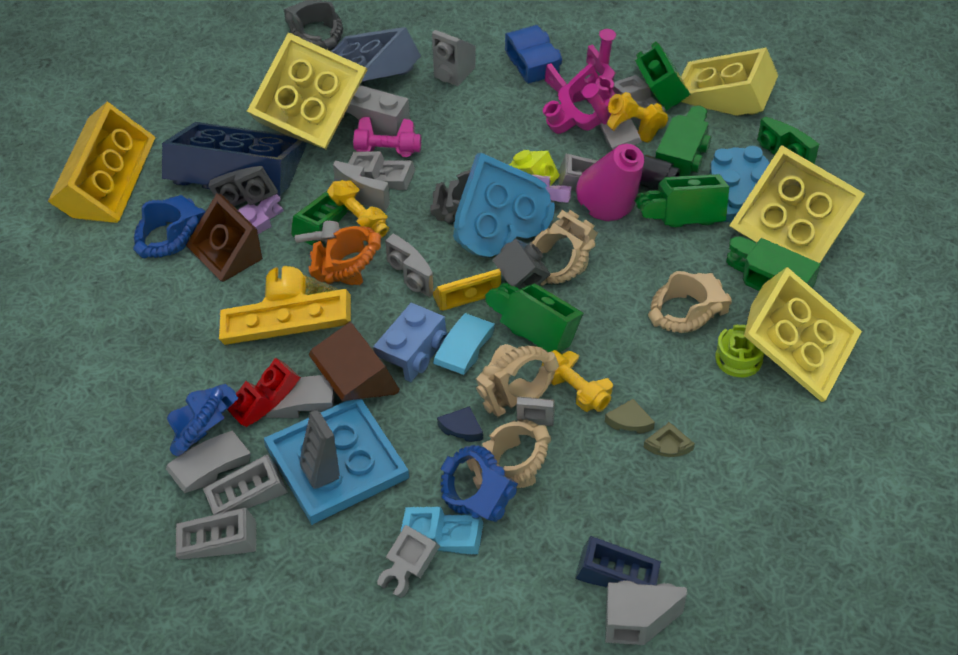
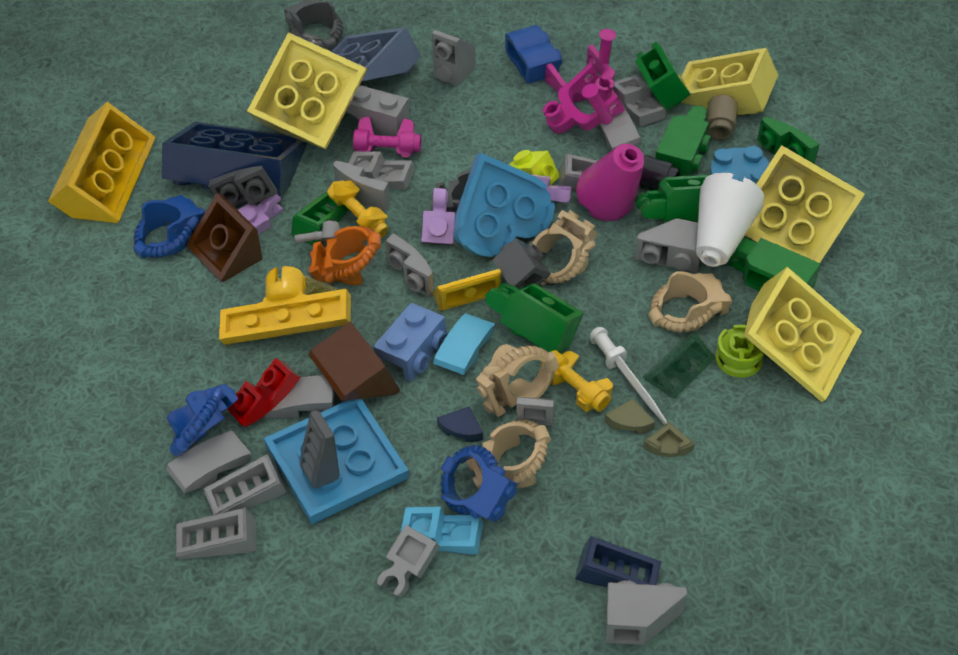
(438, 224): none -> lavender plate
(616, 358): none -> white sword
(624, 108): yellow piece -> none
(670, 245): none -> light grey slope
(680, 365): none -> clear green slope
(721, 116): none -> dark tan brick
(725, 216): none -> white cone

